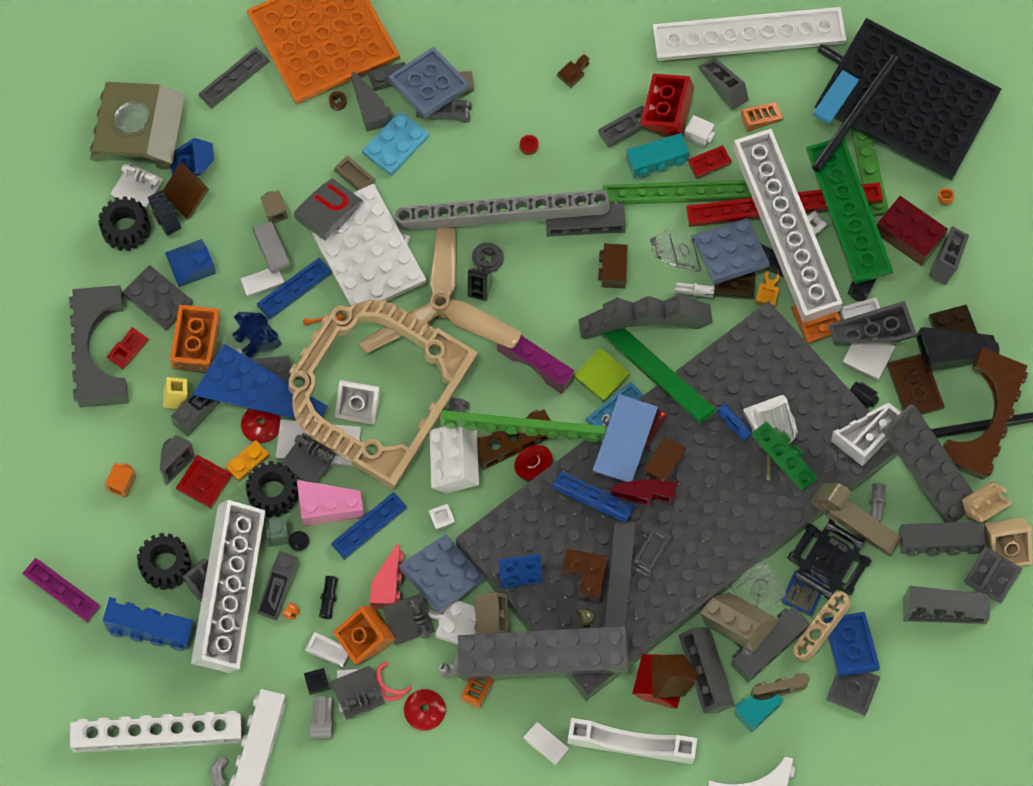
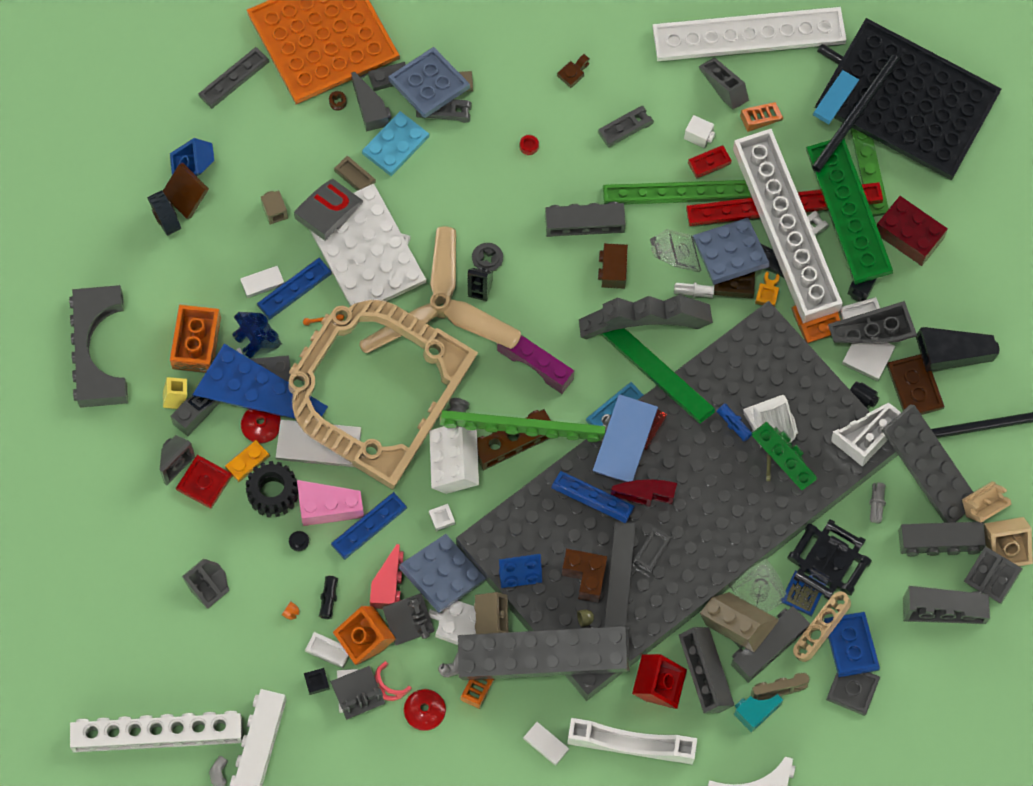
(61, 590): magenta plate -> none
(120, 479): orange brick -> none
(124, 209): black tyre -> none
(128, 348): red slope -> none
(136, 184): white hinge -> none
(137, 122): olive panel -> none
(148, 625): blue wedge -> none
(156, 297): dark grey plate -> none
(158, 546): black tyre -> none
(190, 262): blue slope -> none
(228, 587): white brick -> none
(271, 247): light grey beam -> none
(277, 532): sand green brick -> none
(278, 585): slope -> none
(308, 458): dark grey hinge -> none
(321, 724): light grey piece -> none
(357, 402): white slope -> none
(512, 213): light grey beam -> none
(532, 461): red dish -> none
(602, 375): lime tile -> none
(657, 155): teal brick -> none
(664, 460): reddish brown panel -> none
(667, 104): red slope -> none
(672, 675): reddish brown slope -> none
(834, 502): dark tan beam -> none
(945, 196): orange hinge -> none
(949, 255): dark grey slope -> none
(953, 319): dark brown wing -> none
(1004, 380): reddish brown arch -> none

